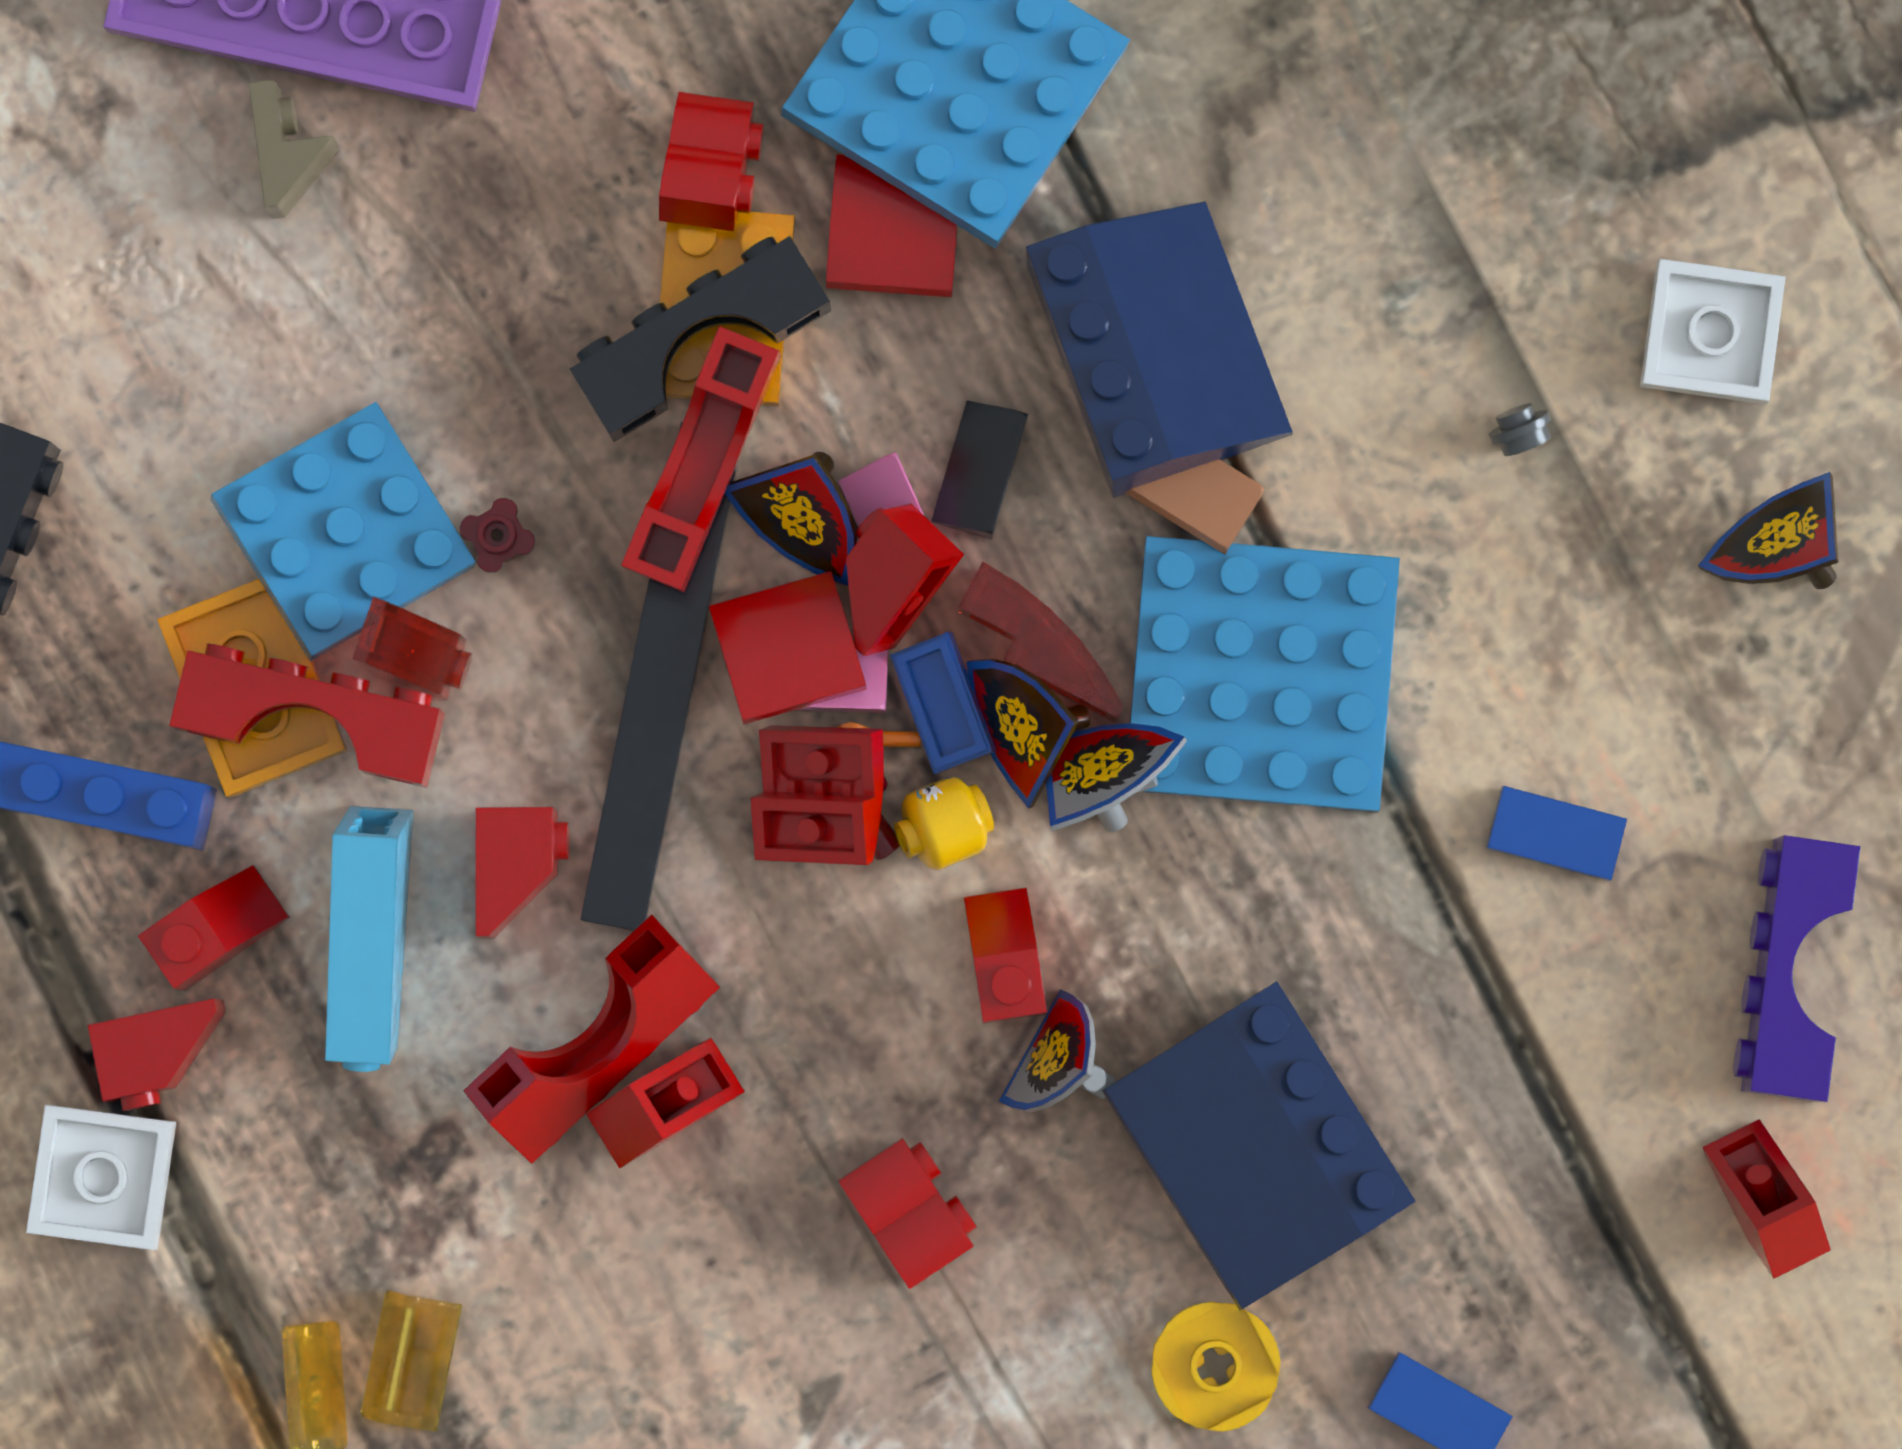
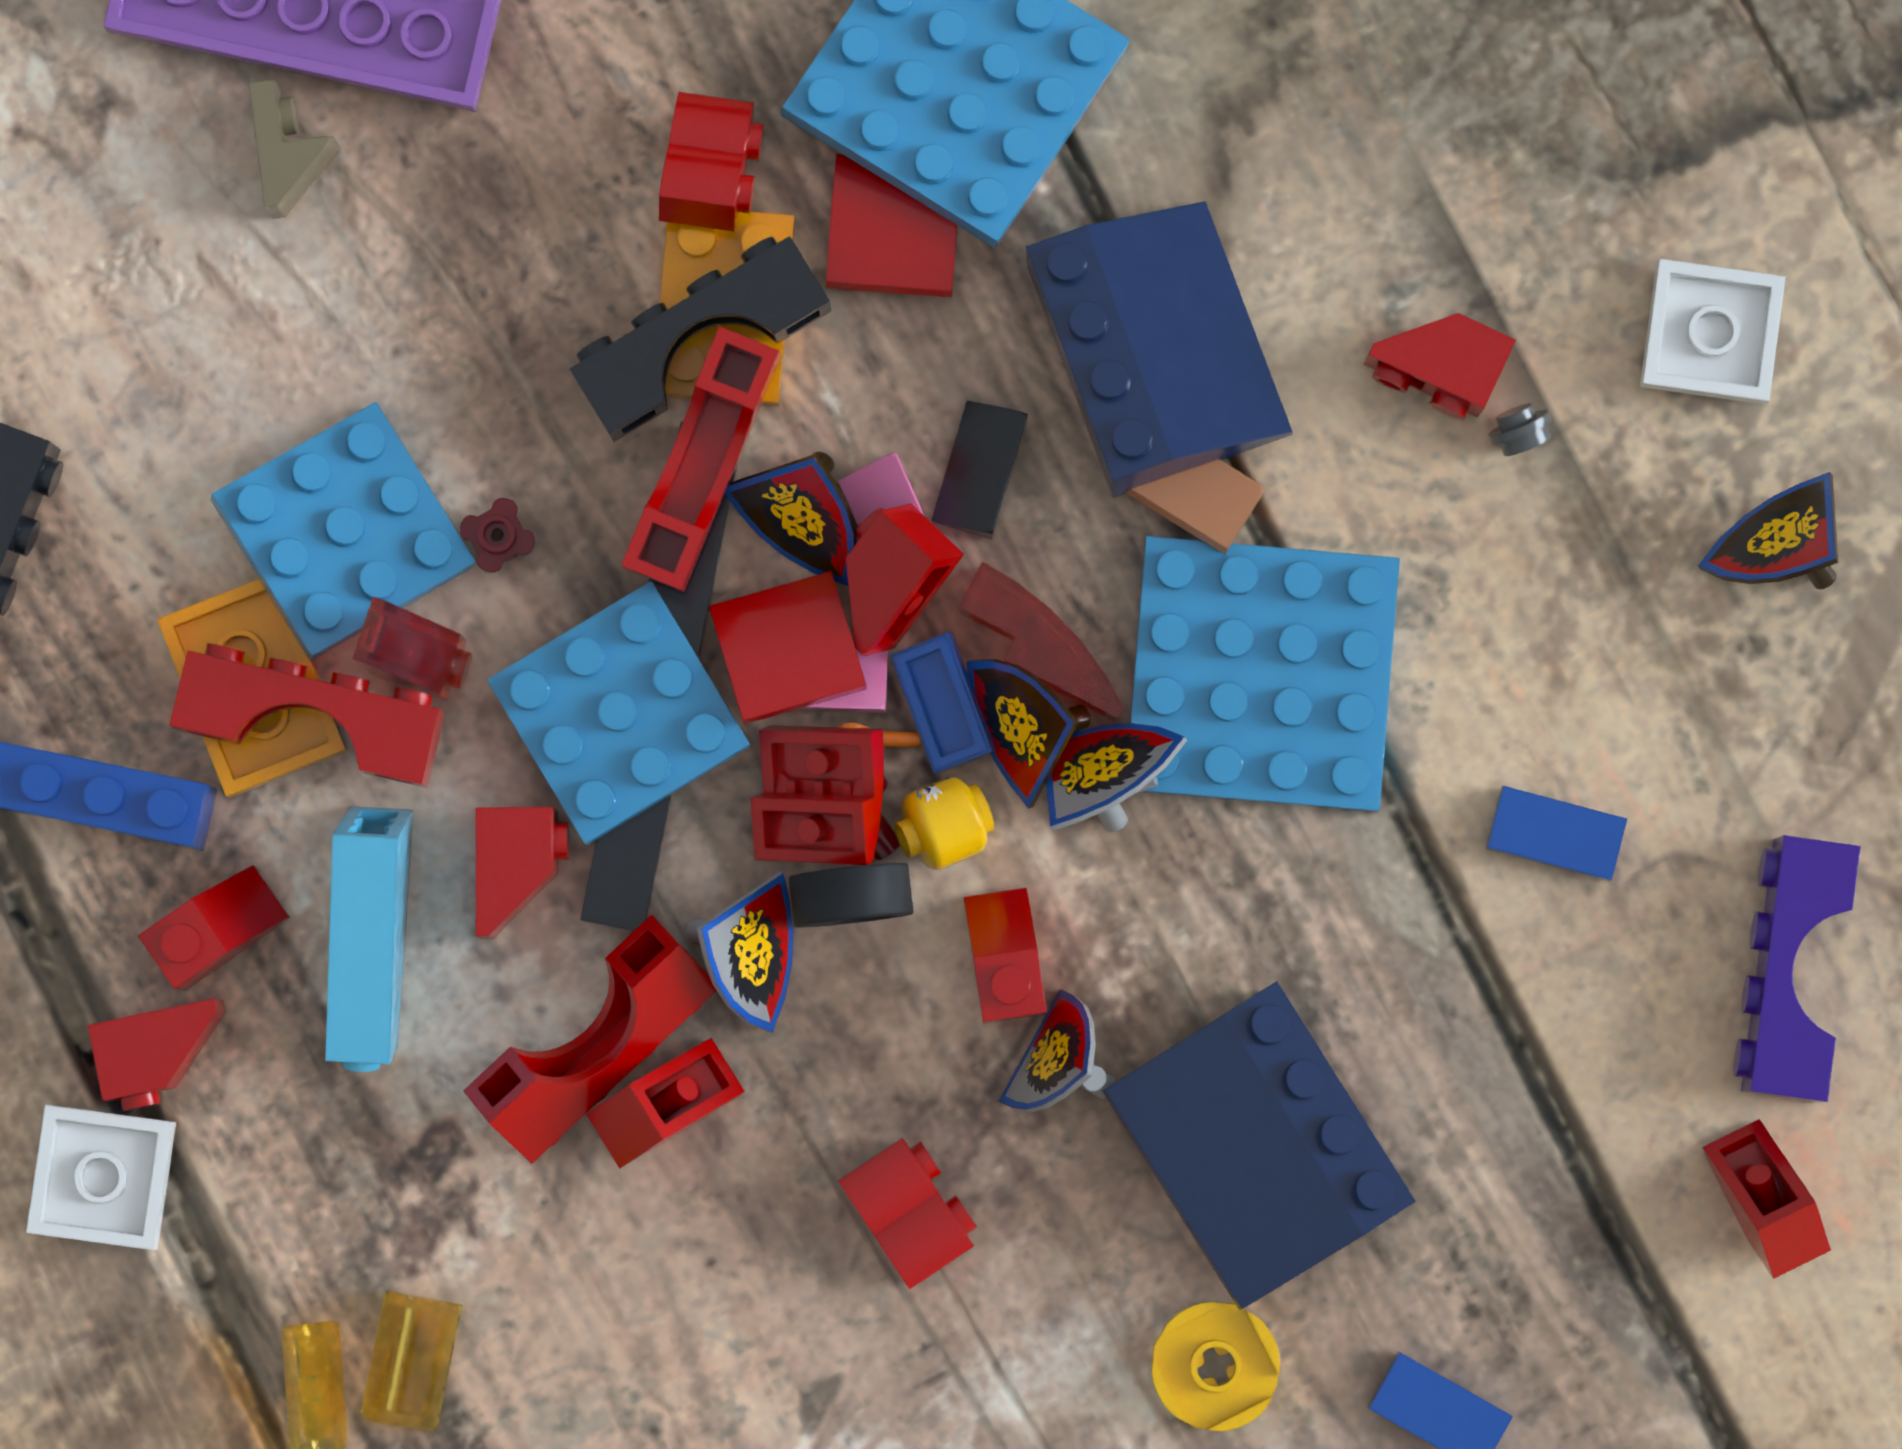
(618, 713): none -> dark azure plate
(750, 952): none -> shield
(851, 895): none -> black tyre
(1447, 359): none -> red slope

